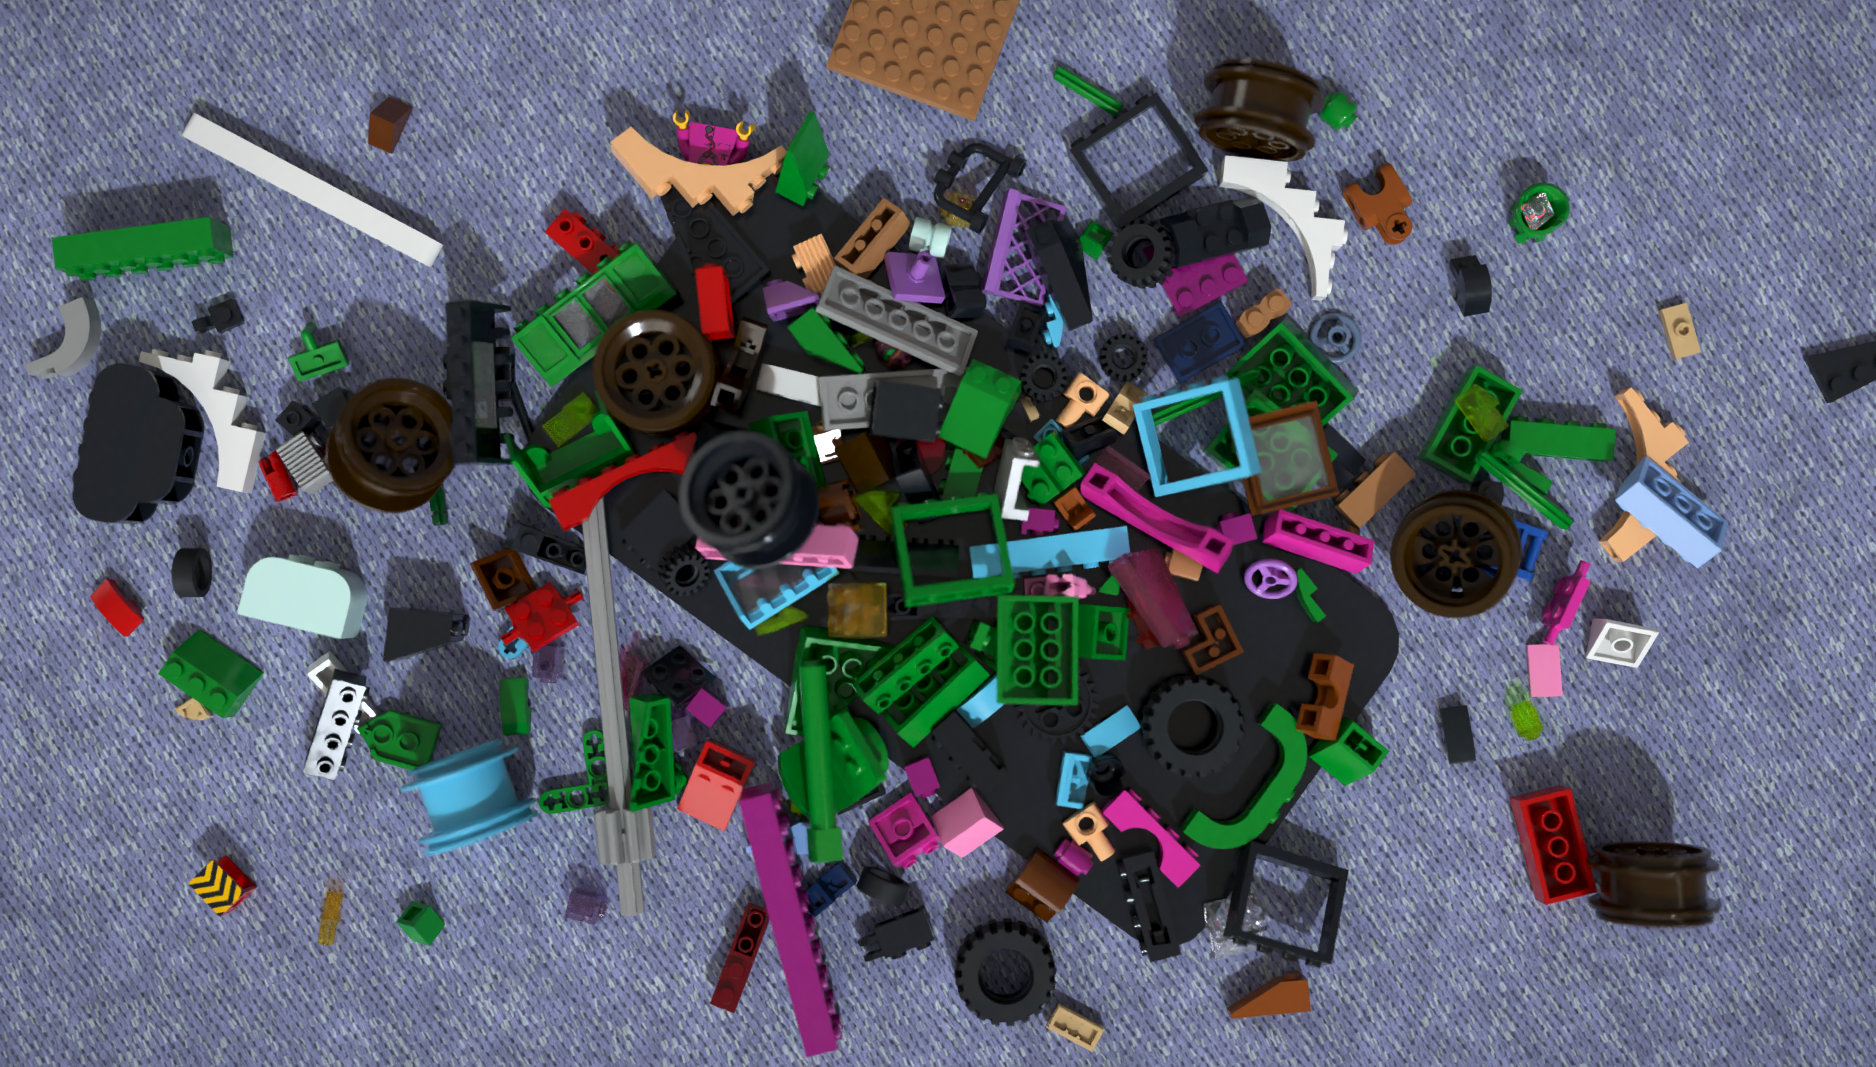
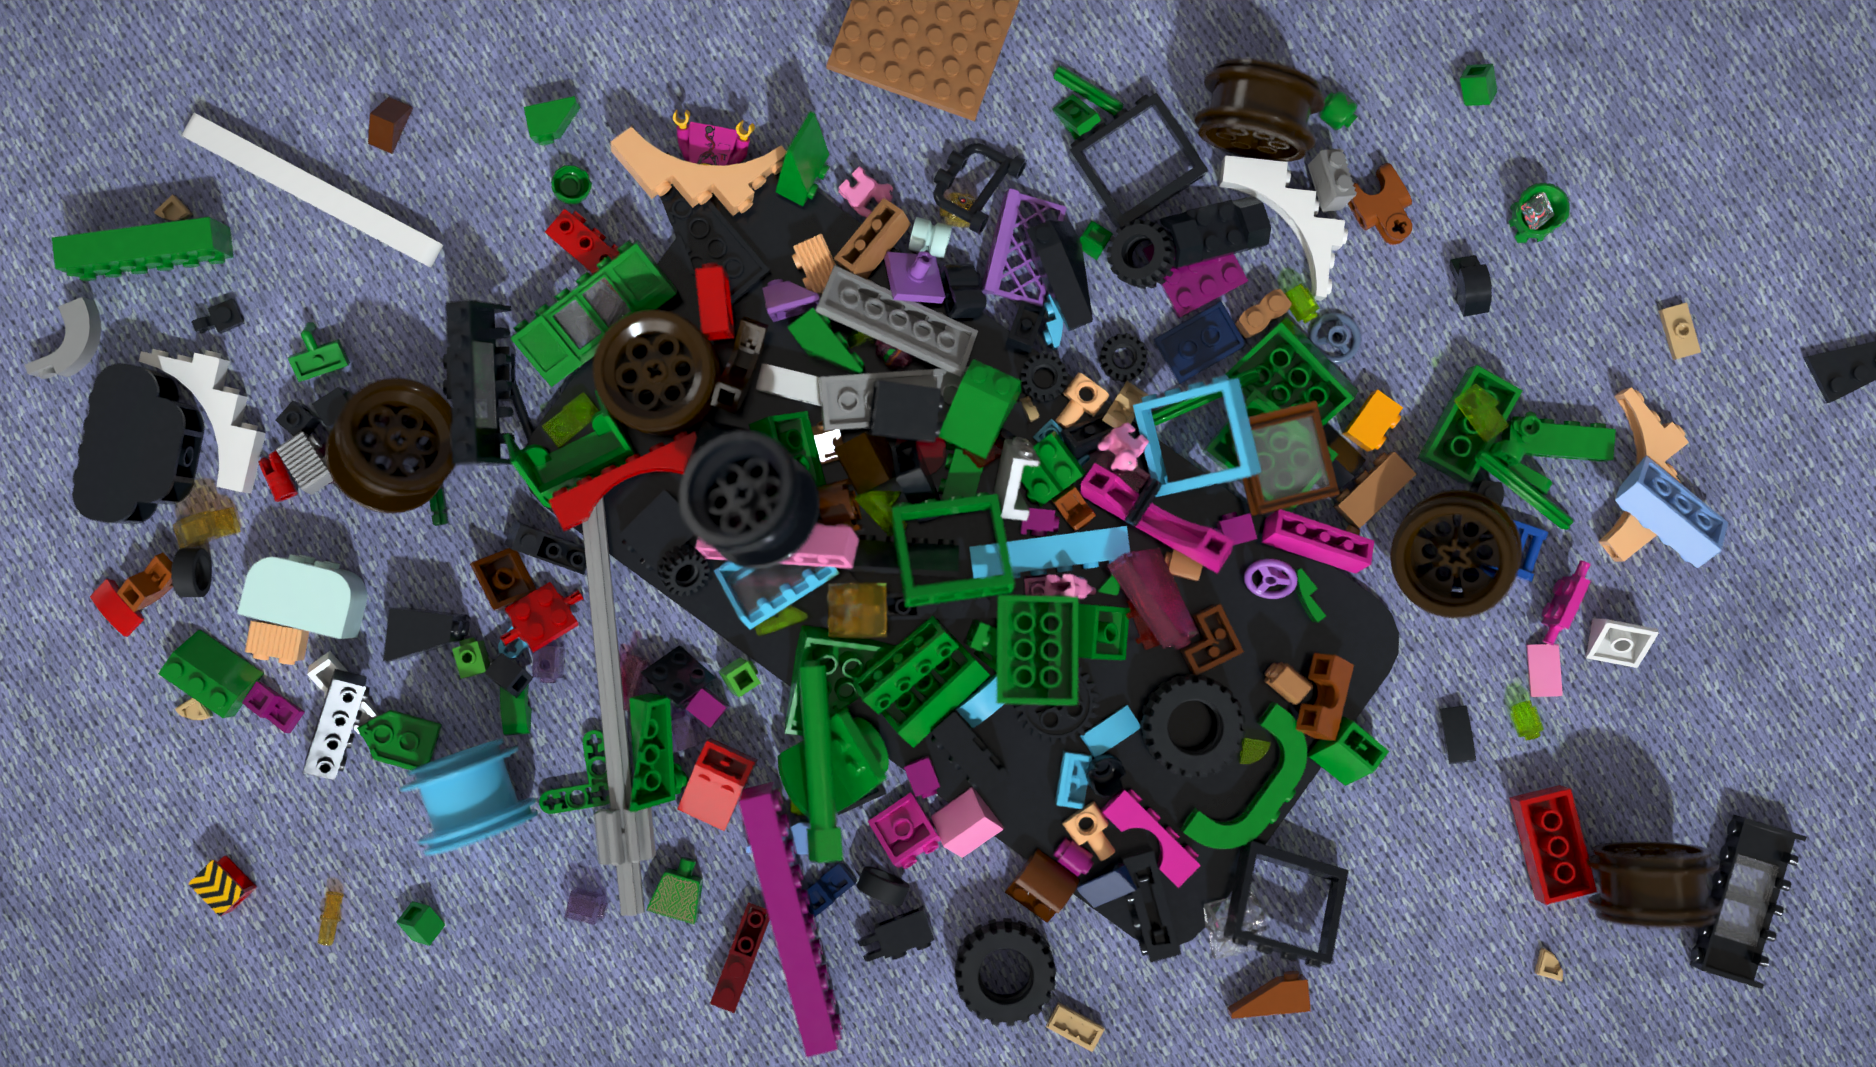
(149, 584): none -> dark orange brick
(173, 210): none -> tan tile
(206, 526): none -> clear yellow brick
(273, 706): none -> magenta slope
(277, 641): none -> light nougat brick
(471, 657): none -> bright green brick
(508, 675): none -> black brick
(550, 119): none -> green slope
(571, 184): none -> green hair
(678, 893): none -> green torso
(740, 676): none -> bright green brick
(864, 191): none -> bright pink animal
(1076, 116): none -> green slope
(1107, 886): none -> slope
(1124, 446): none -> bright pink animal
(1143, 502): none -> black axle
(1253, 750): none -> clear neon green tile
(1287, 682): none -> medium nougat brick
(1303, 303): none -> clear neon green brick
(1332, 179): none -> light grey brick
(1373, 421): none -> light orange brick
(1478, 84): none -> green panel
(1537, 427): none -> green plate
(1548, 966): none -> tan tile
(1748, 891): none -> black window

